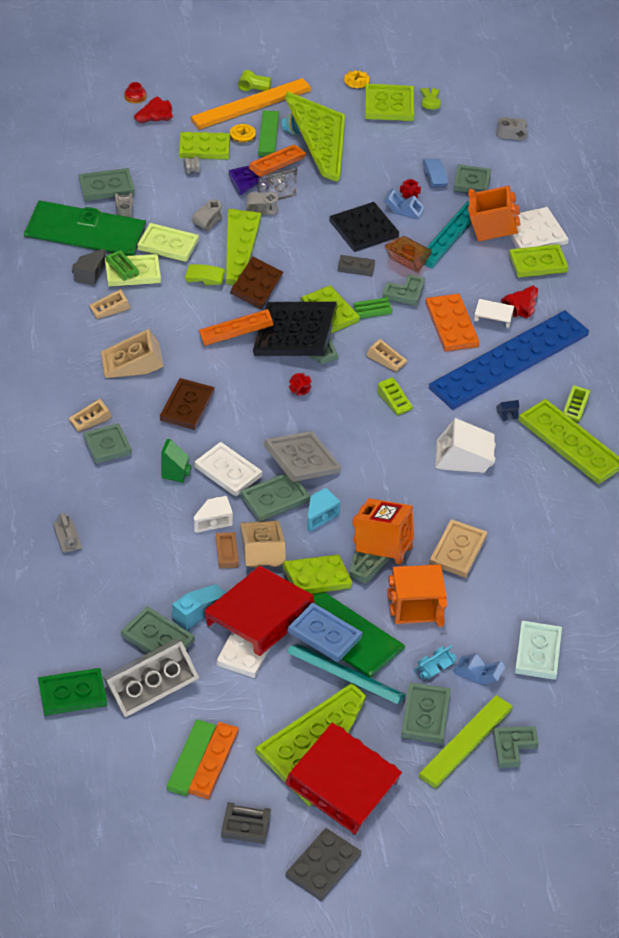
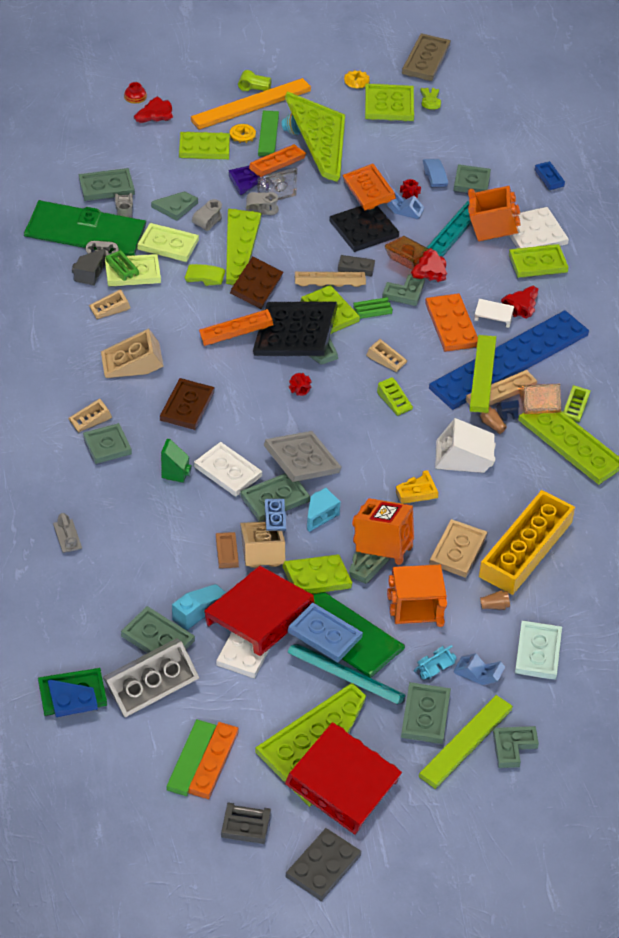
(71, 698): none -> blue wing
(101, 245): none -> light grey beam
(175, 205): none -> sand green wing
(191, 165): light grey wheel -> none
(213, 515): white slope -> none
(275, 515): none -> medium blue slope
(337, 279): none -> tan plate
(369, 186): none -> orange plate
(417, 489): none -> yellow wing
(426, 57): none -> dark tan plate
(430, 267): none -> red rock
(483, 374): none -> lime tile
(493, 420): none -> medium nougat cone
(497, 600): none -> medium nougat cone
(508, 387): none -> tan plate
(510, 127): light grey piece -> none
(526, 542): none -> yellow brick
(540, 398): none -> clear orange slope
(549, 175): none -> blue plate

